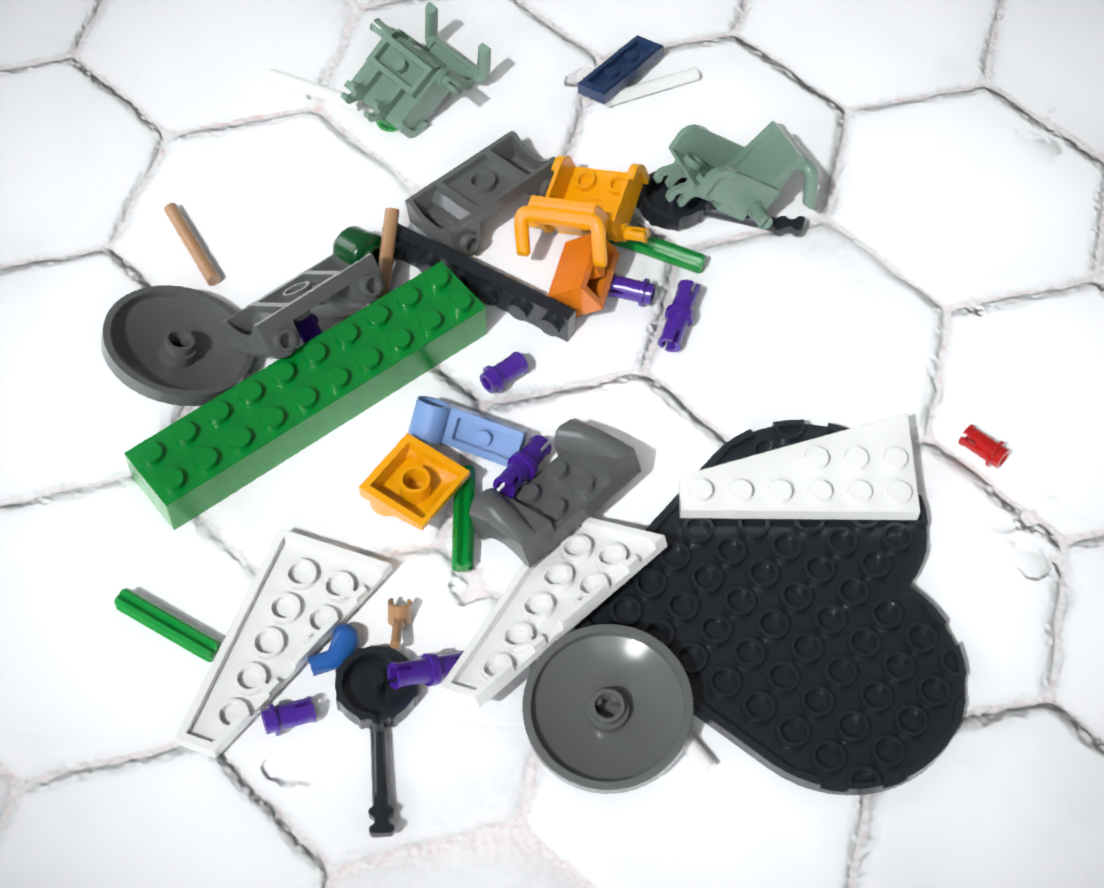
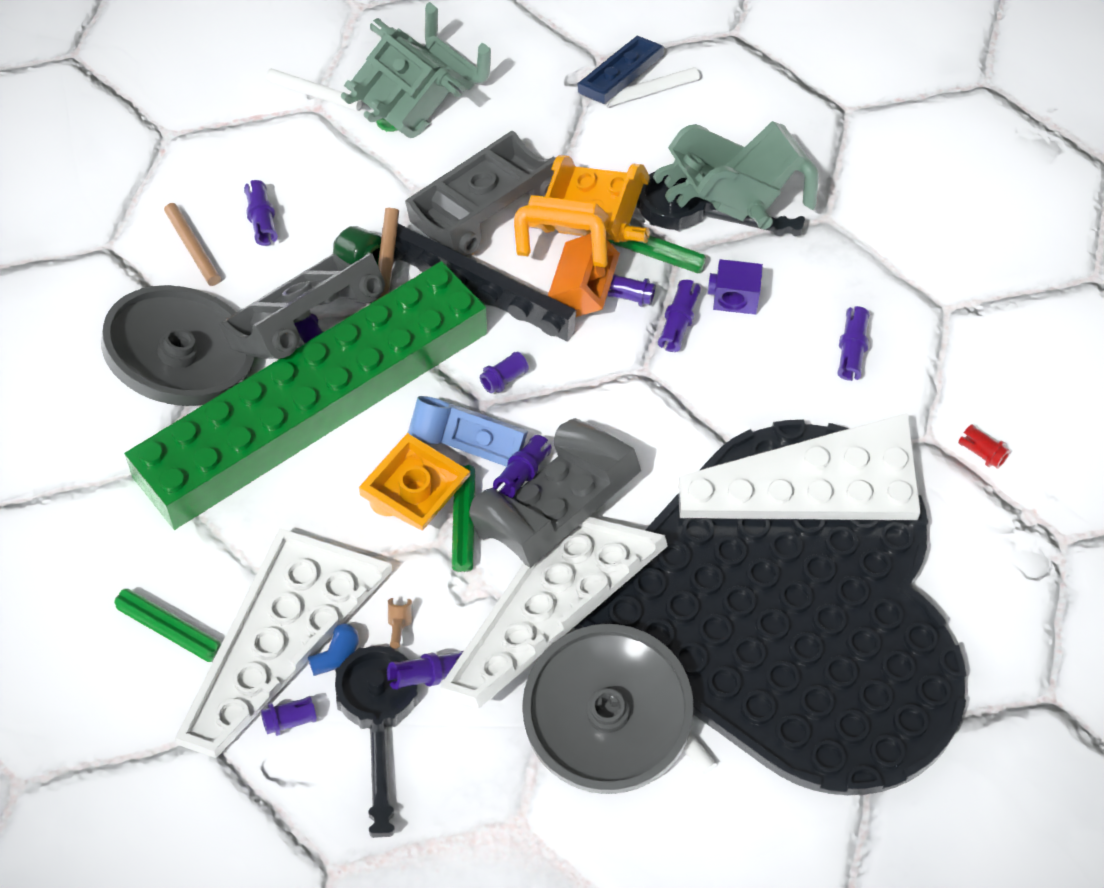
(260, 212): none -> dark purple pin
(736, 286): none -> dark purple brick
(853, 343): none -> dark purple pin

